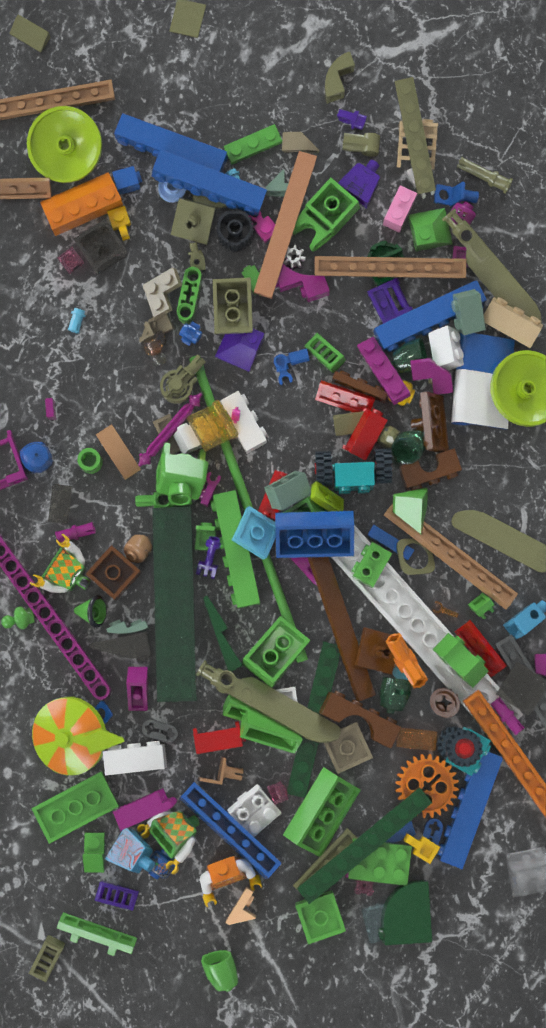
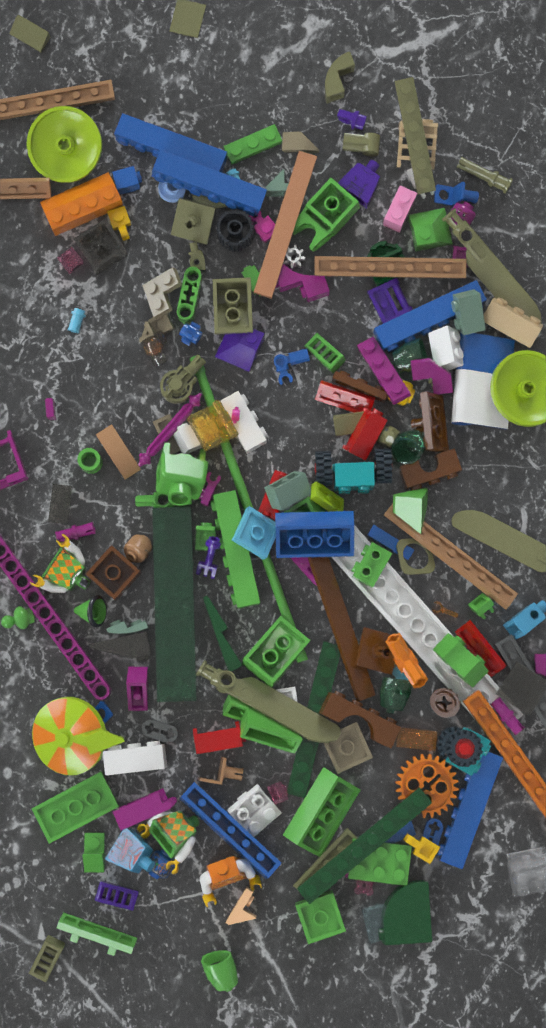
(36, 457): blue helmet -> none

